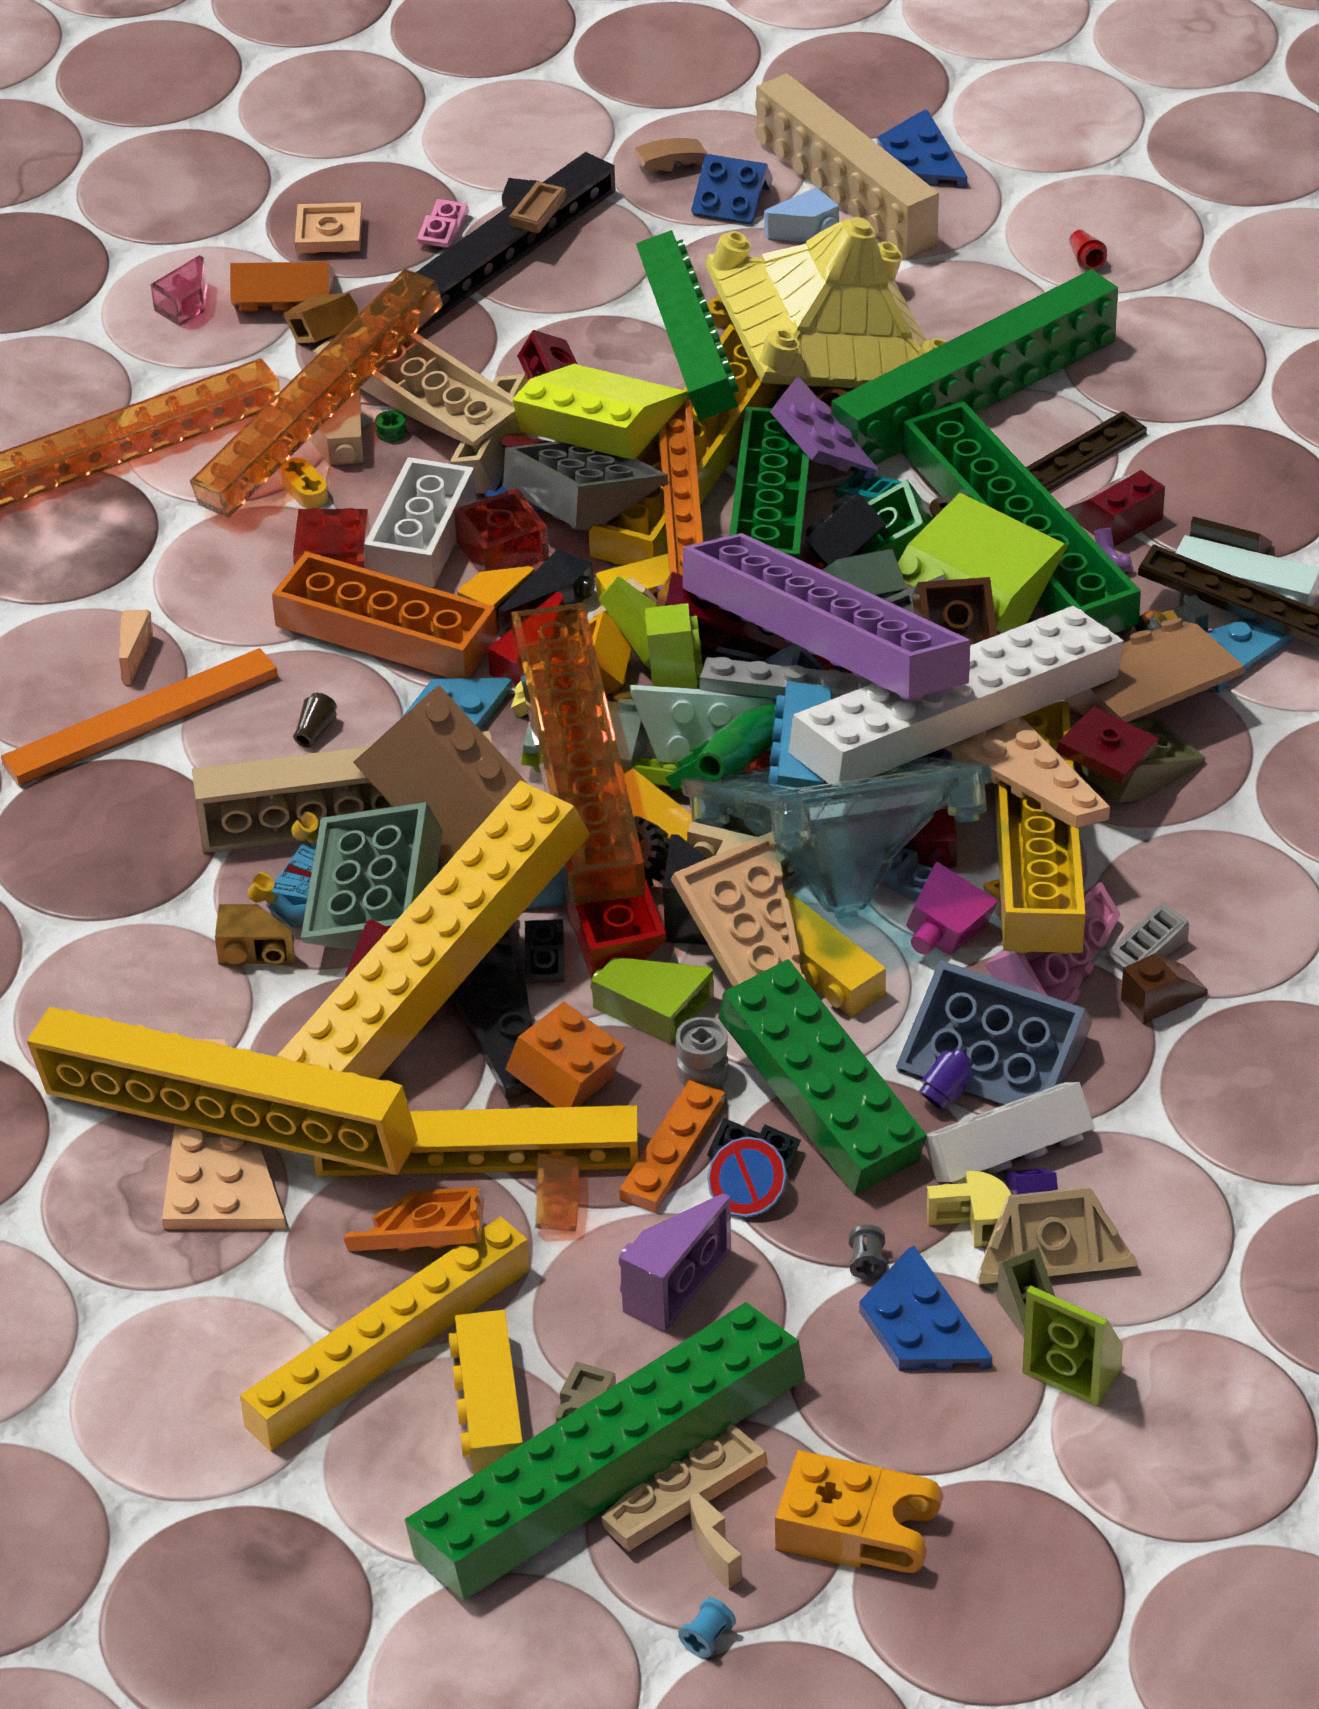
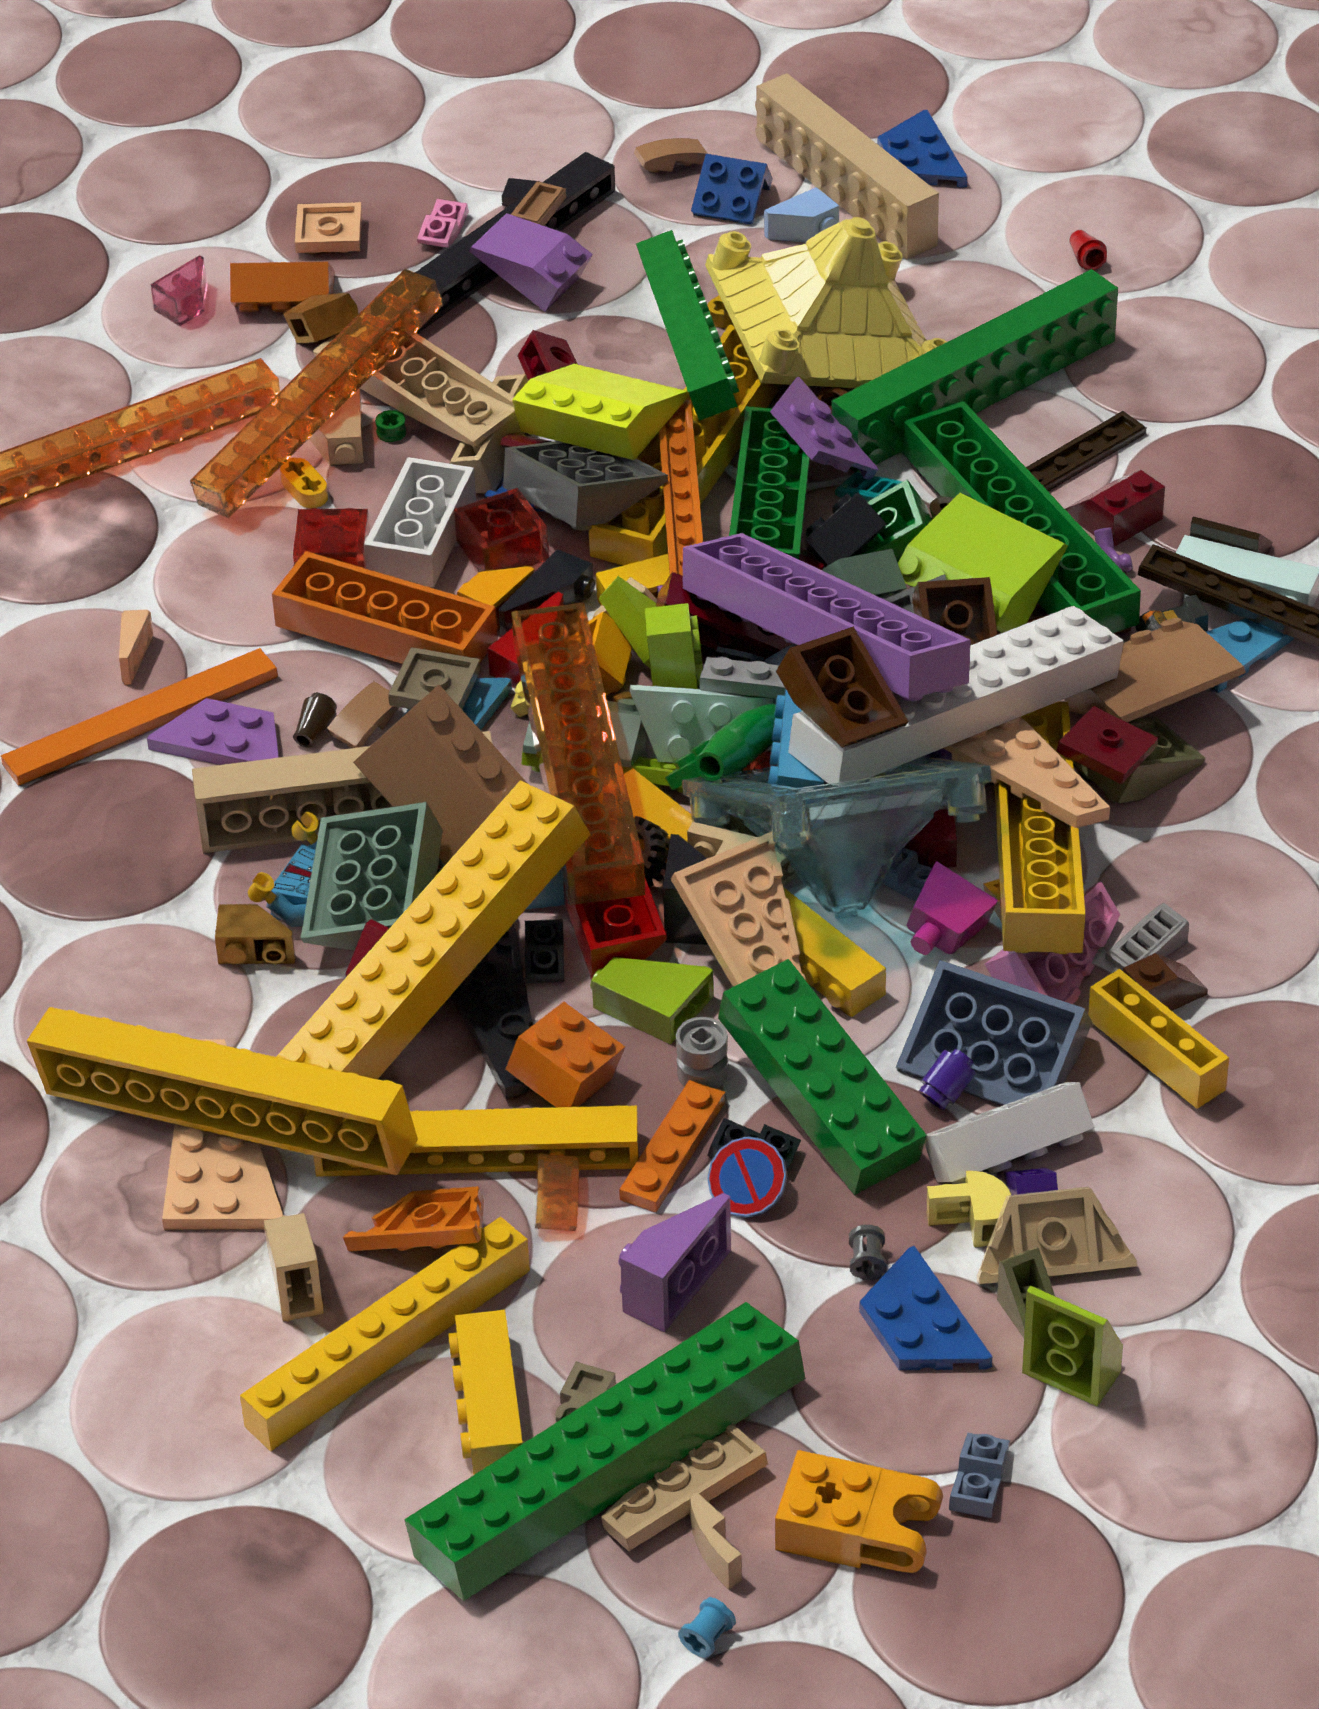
(218, 734): none -> medium lavender wing
(294, 1266): none -> tan slope
(362, 716): none -> medium nougat slope
(429, 668): none -> dark tan plate
(532, 258): none -> medium lavender slope
(840, 688): none -> reddish brown slope
(979, 1475): none -> sand blue slope
(1158, 1038): none -> yellow brick

